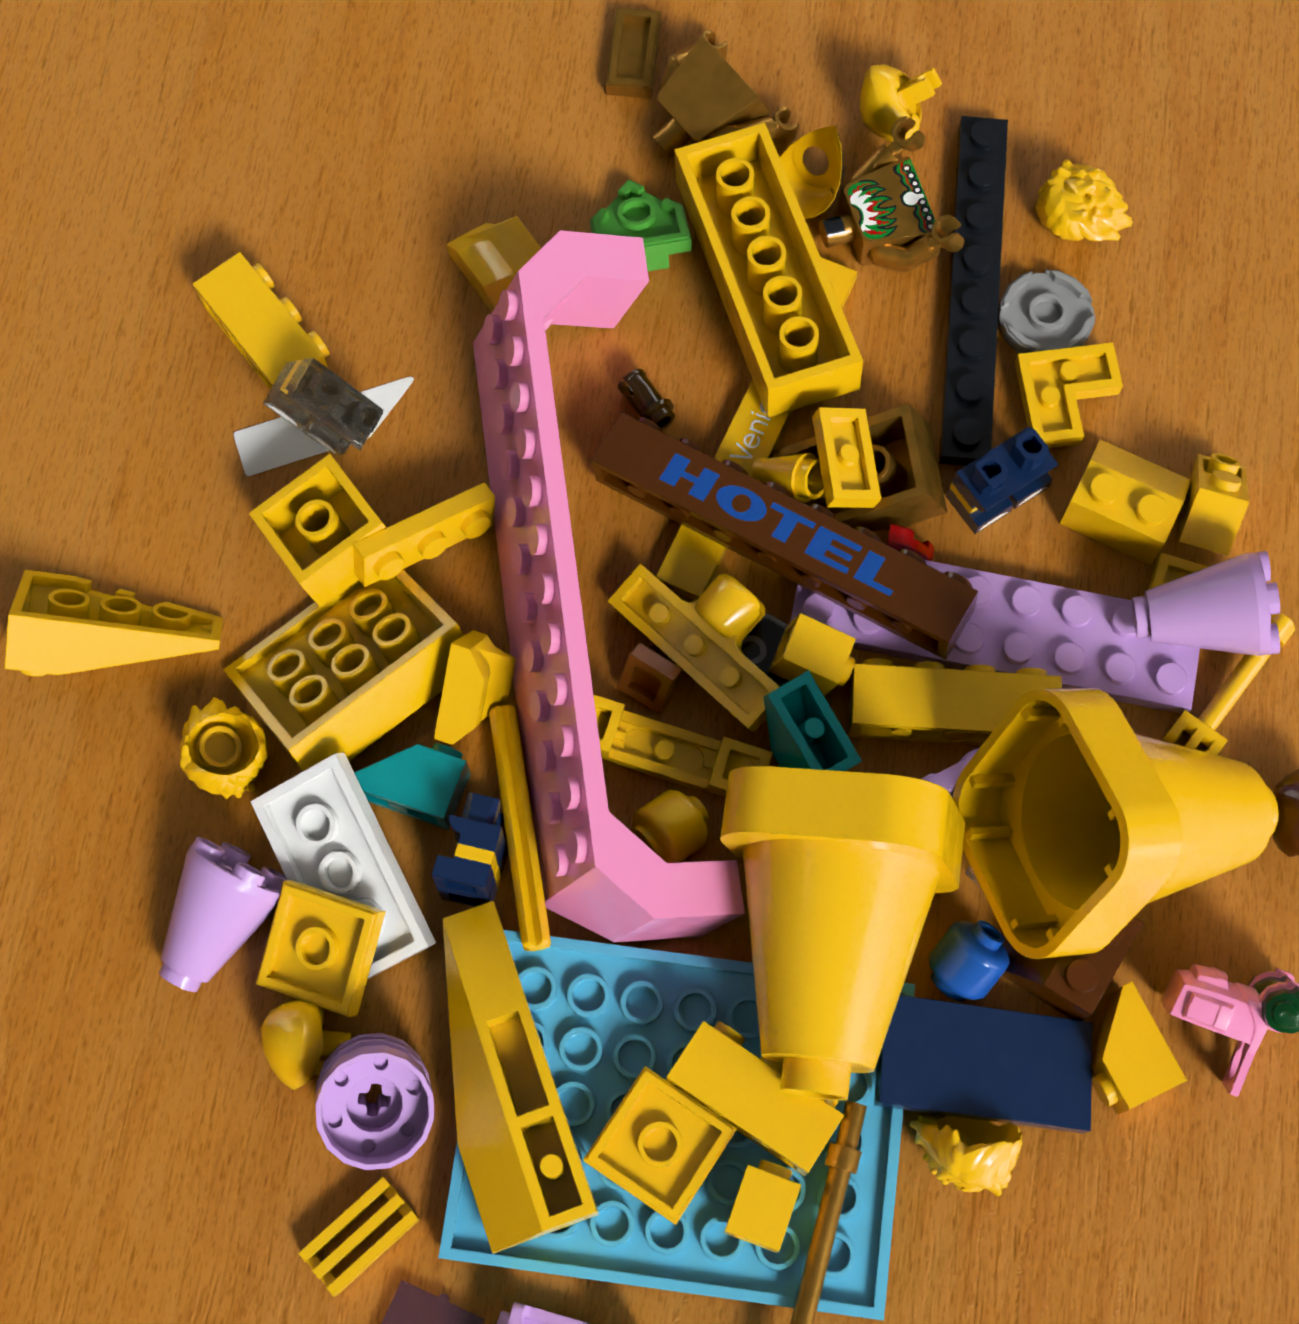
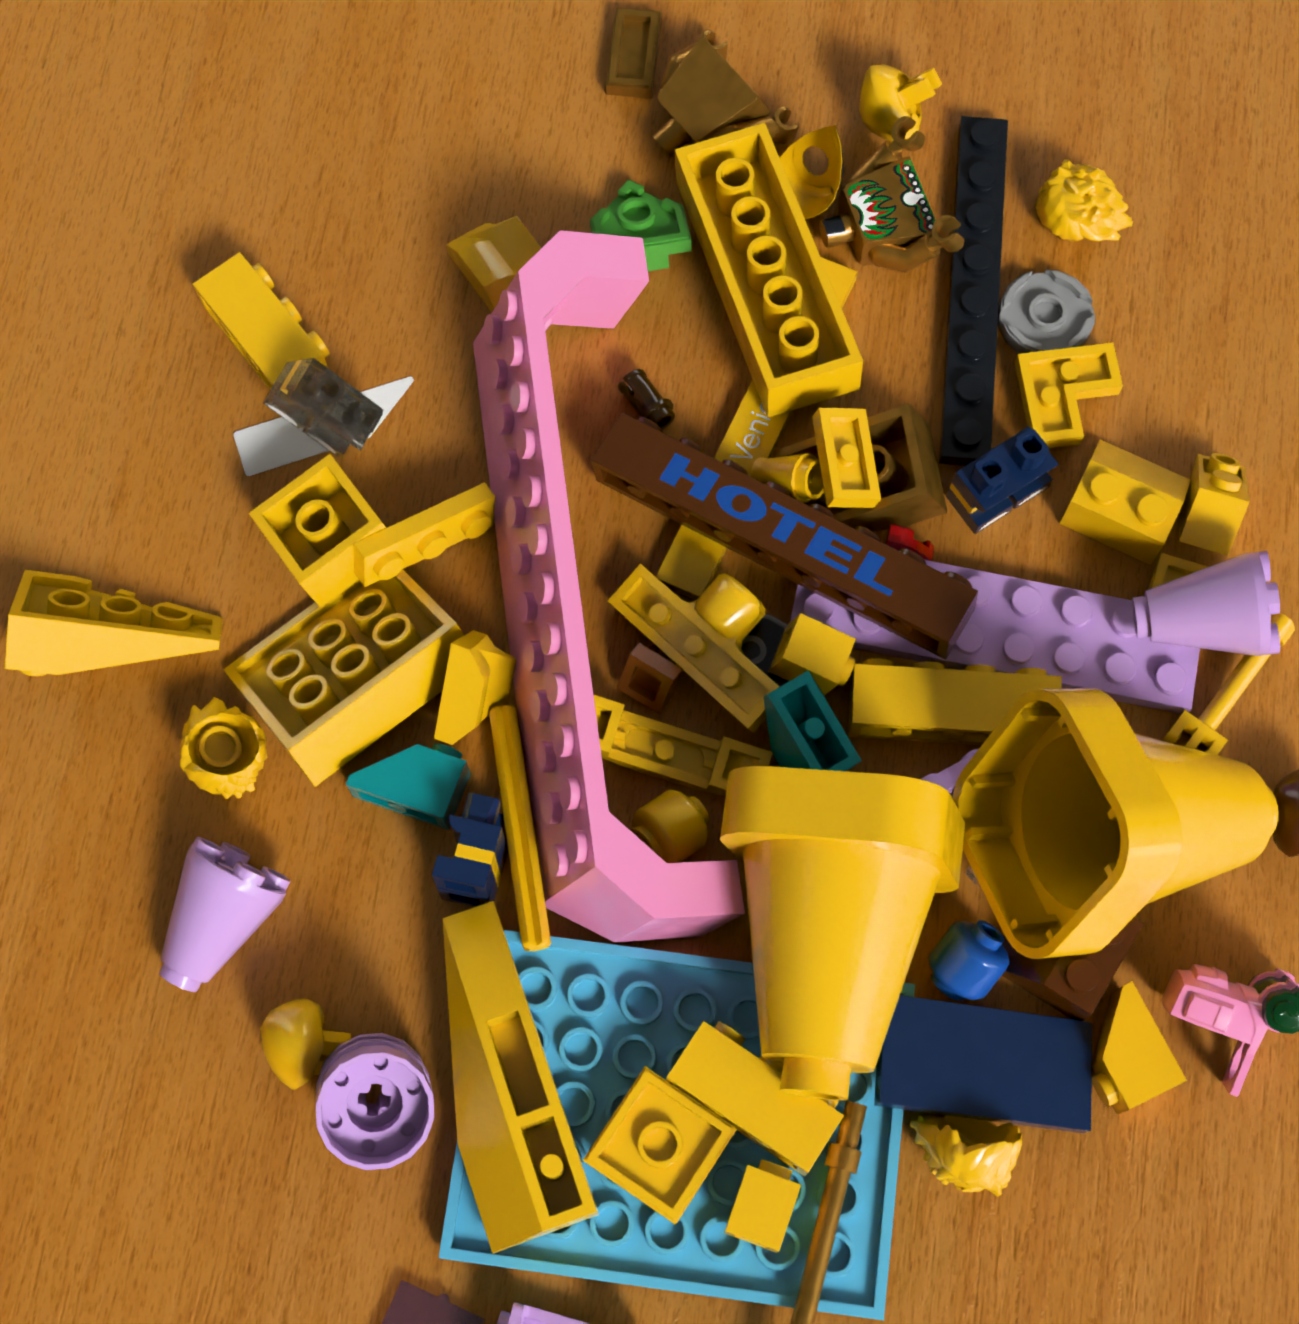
(320, 948): yellow plate -> none
(323, 1268): yellow tile -> none
(334, 843): white plate -> none

